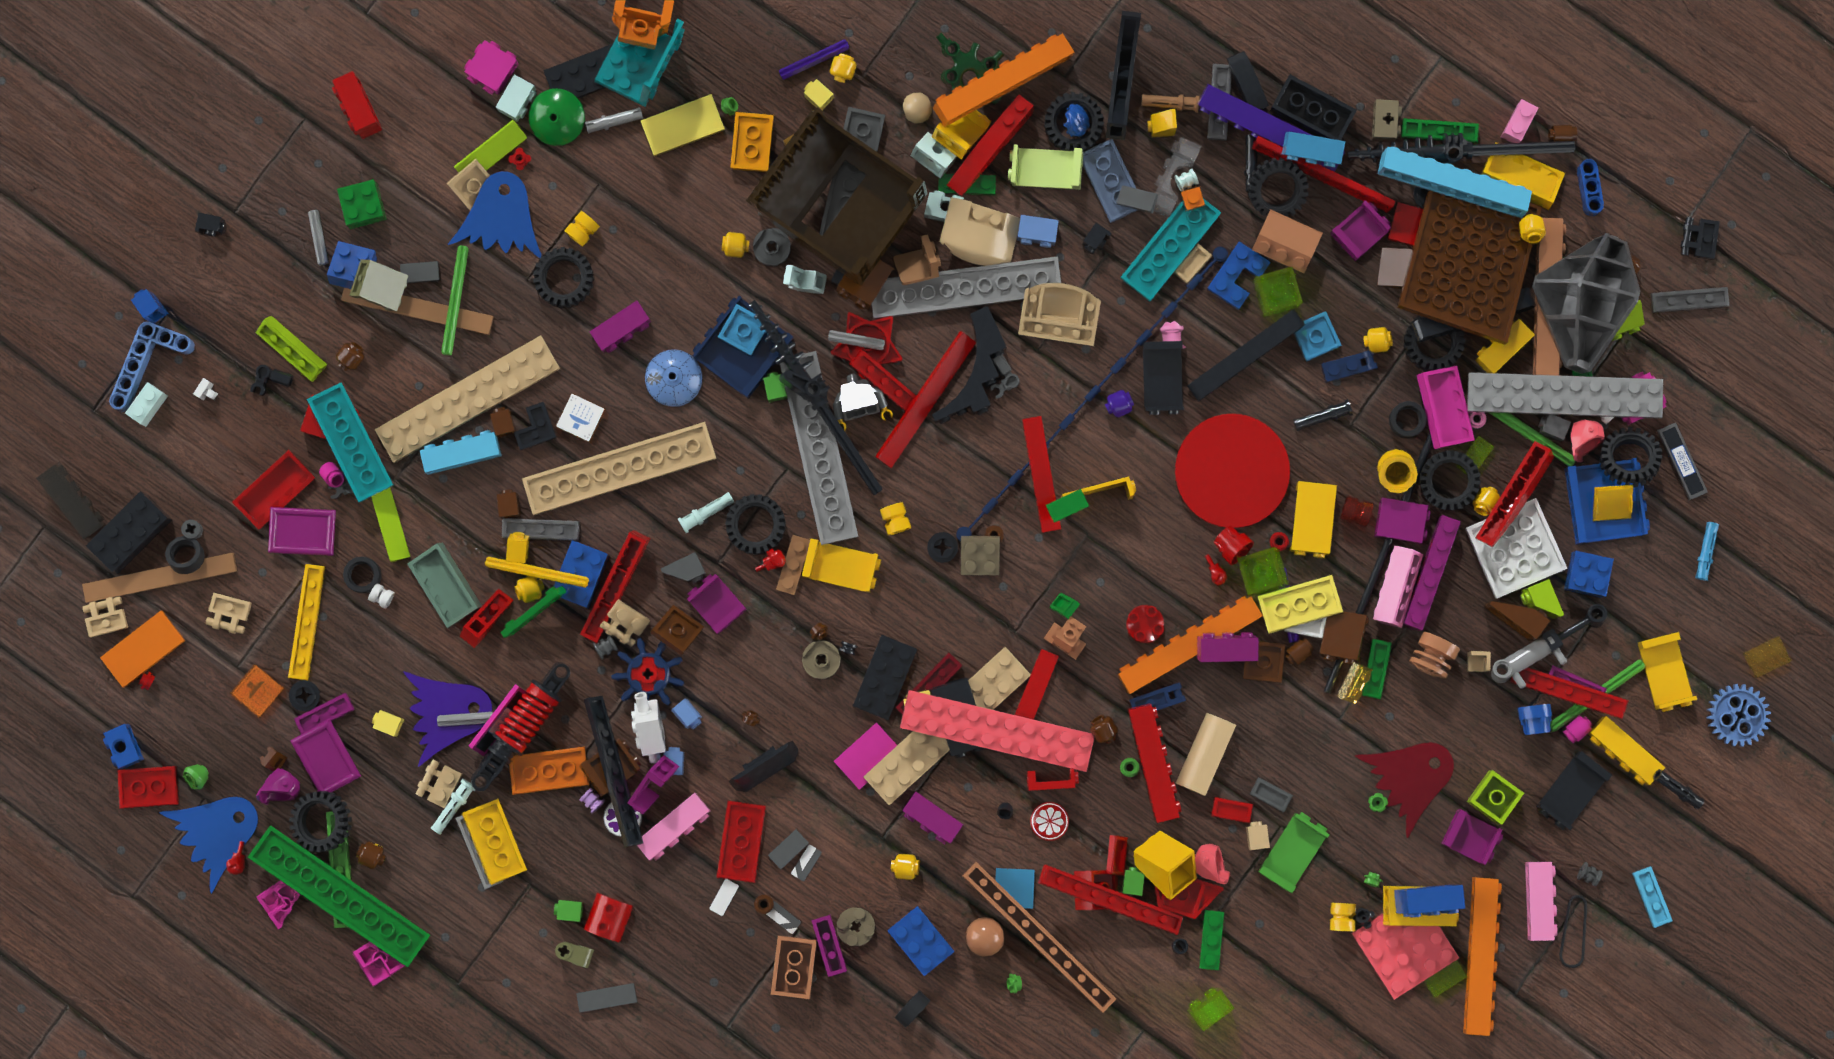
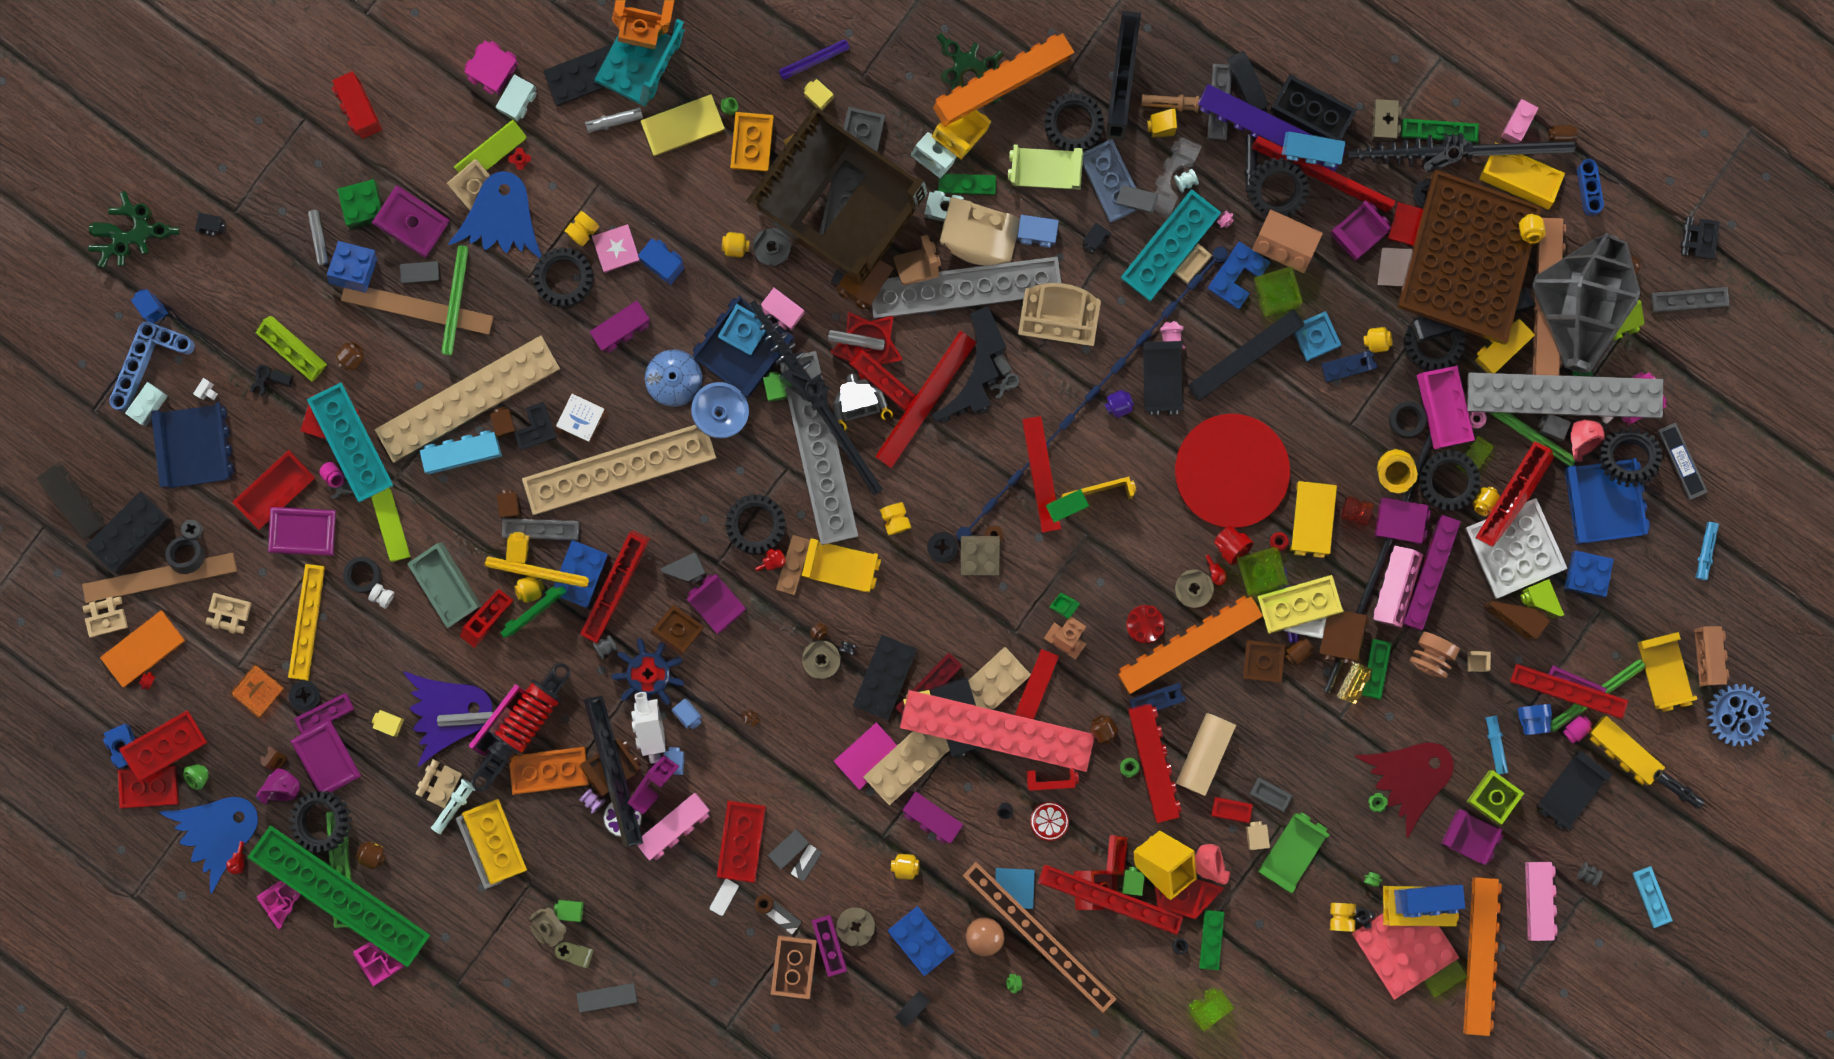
(138, 235): none -> dark green plant
(163, 746): none -> red tile
(192, 446): none -> dark blue panel
(379, 284): panel -> none
(410, 221): none -> magenta piece
(555, 929): none -> dark tan plate
(569, 117): green dish -> none
(608, 917): red brick -> none
(615, 248): none -> bright pink tile
(628, 618): tan plate -> none
(661, 261): none -> blue brick
(703, 513): light aqua pin -> none
(724, 399): none -> medium blue dish
(764, 766): black piece -> none
(782, 309): none -> bright pink brick
(804, 280): light aqua brick -> none
(843, 68): yellow head -> none
(917, 107): tan hair -> none
(991, 144): red slope -> none
(1077, 120): blue hair -> none
(1192, 198): orange plate -> none
(1200, 579): none -> dark tan plate
(1225, 219): none -> bright pink plate
(1227, 647): magenta brick -> none
(1332, 413): black pin -> none
(1454, 182): medium azure brick -> none
(1496, 744): none -> dark azure pin
(1547, 644): light grey piece -> none
(1584, 931): black piece -> none
(1612, 502): yellow piece -> none
(1711, 656): none -> nougat slope
(1767, 657): clear yellow plate -> none

